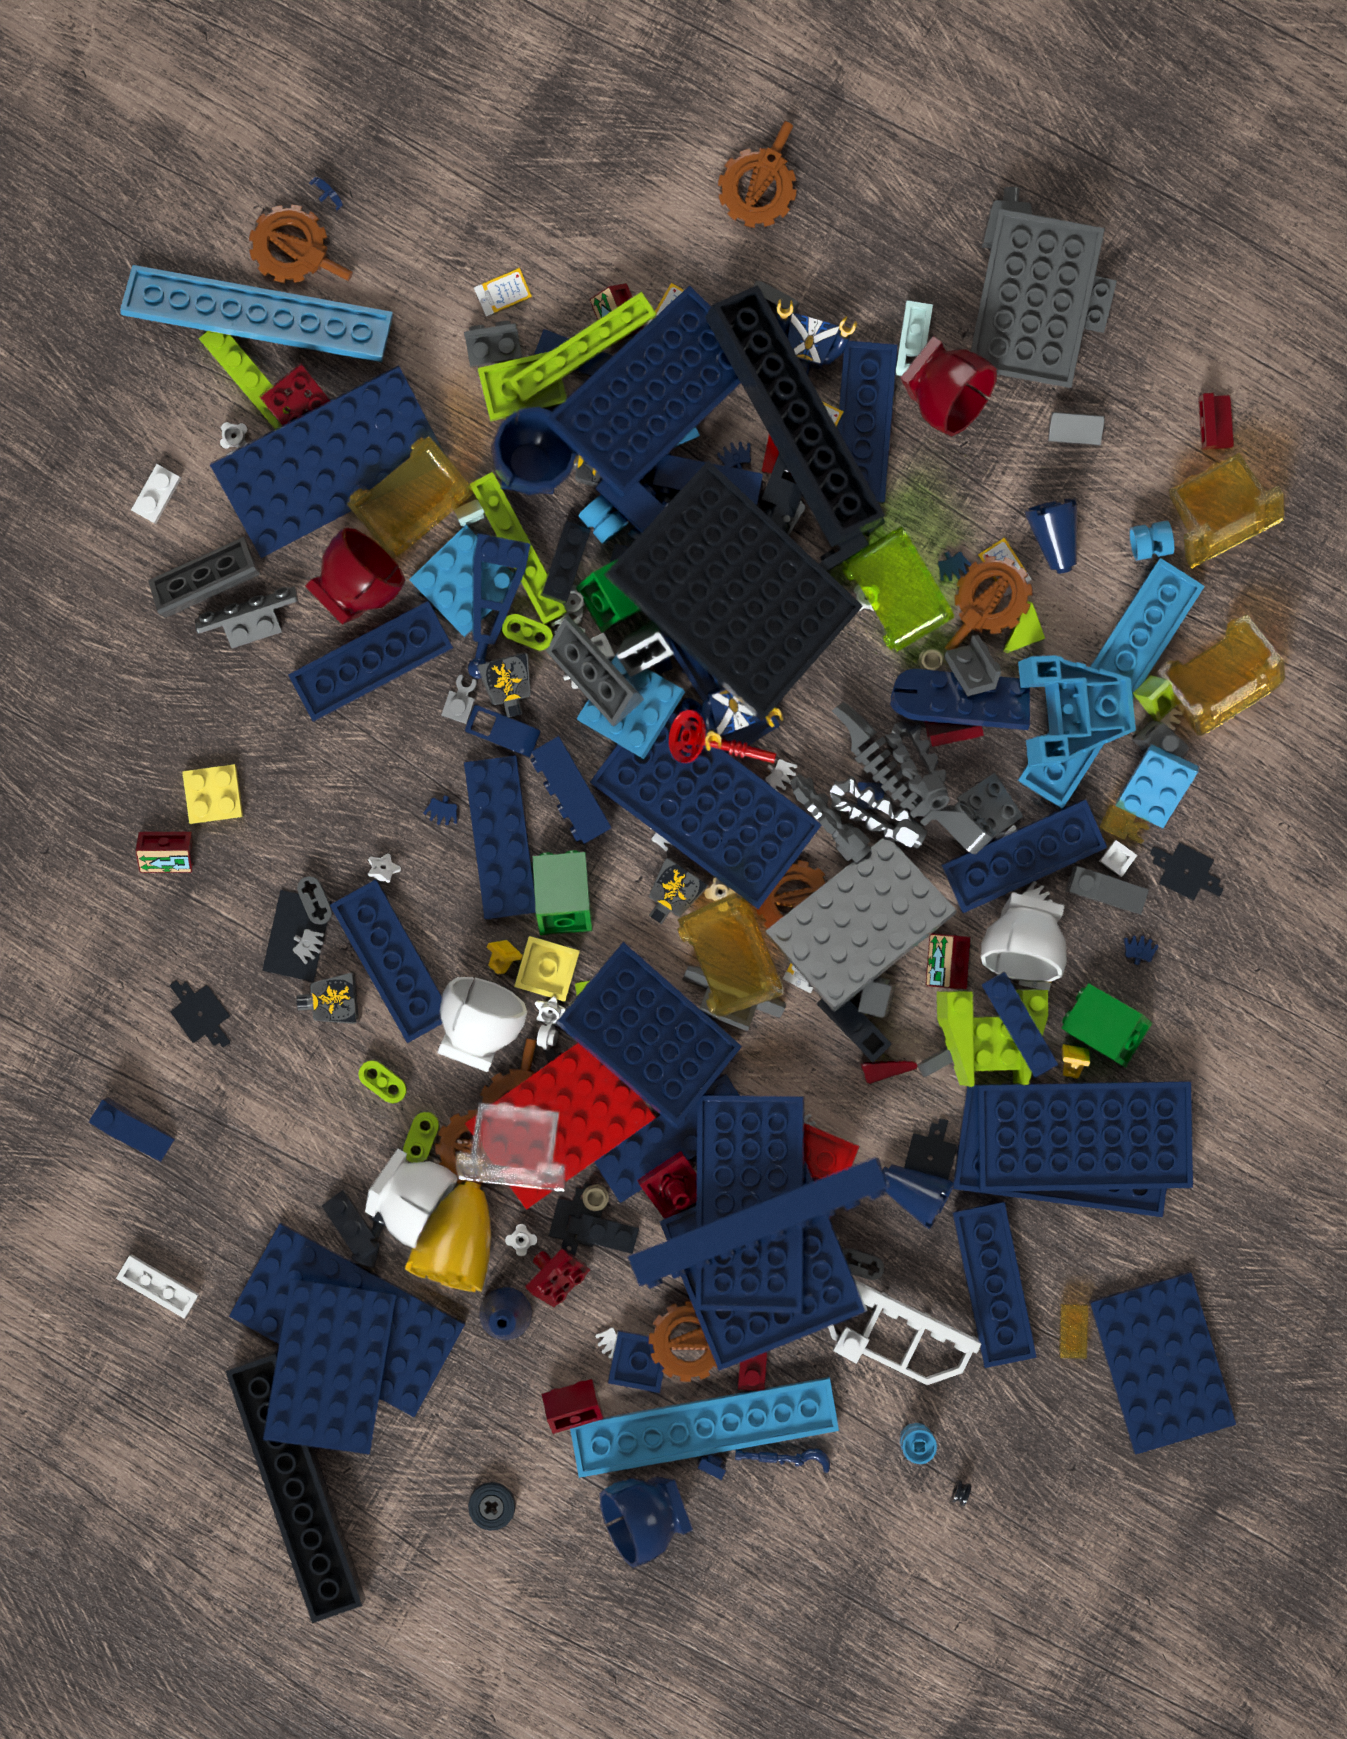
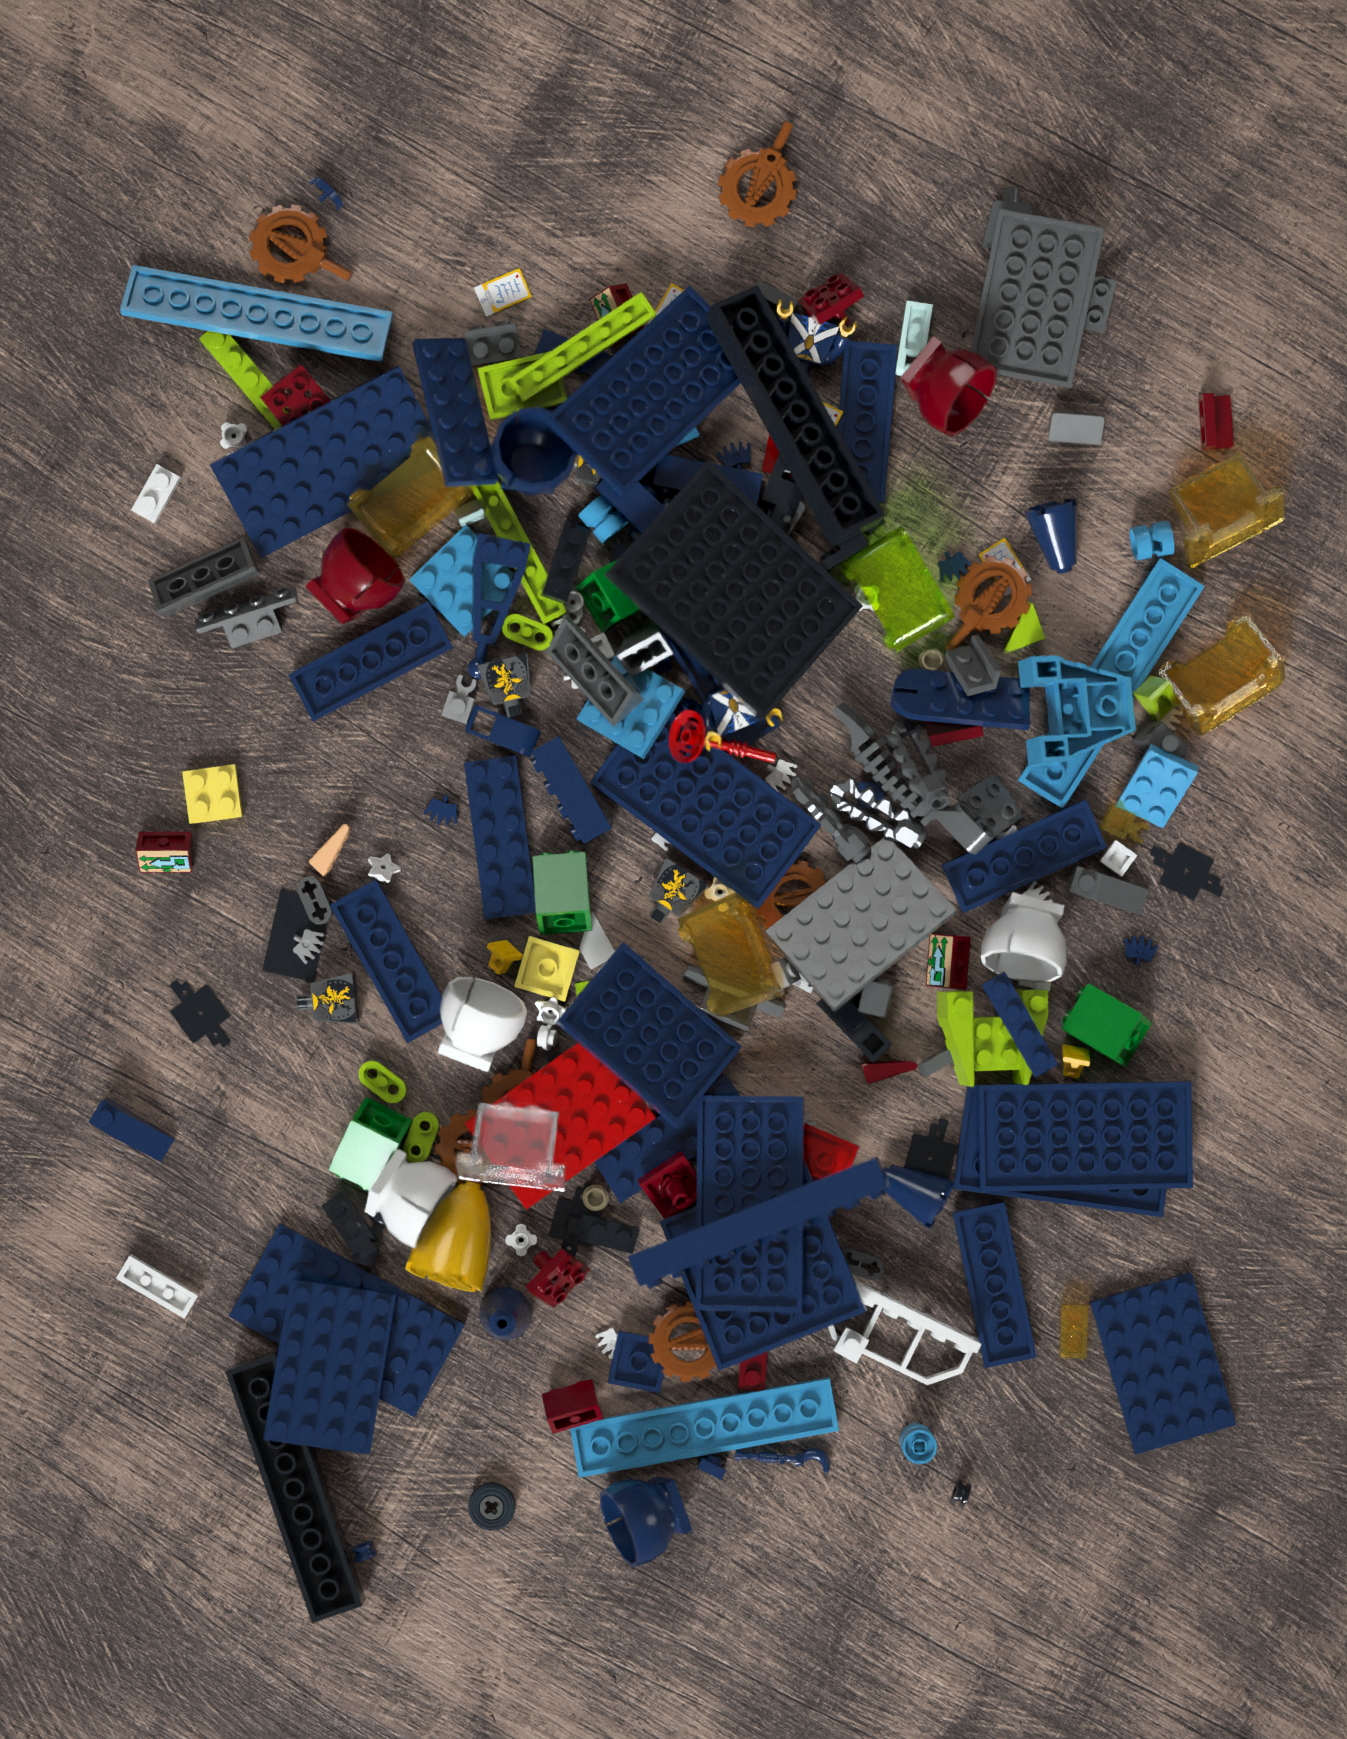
(327, 854): none -> light nougat slope
(364, 1551): none -> dark blue bush
(369, 1143): none -> slope
(455, 412): none -> dark blue plate
(595, 945): none -> white sticker
(785, 972): none -> light grey plate
(831, 300): none -> dark red plate

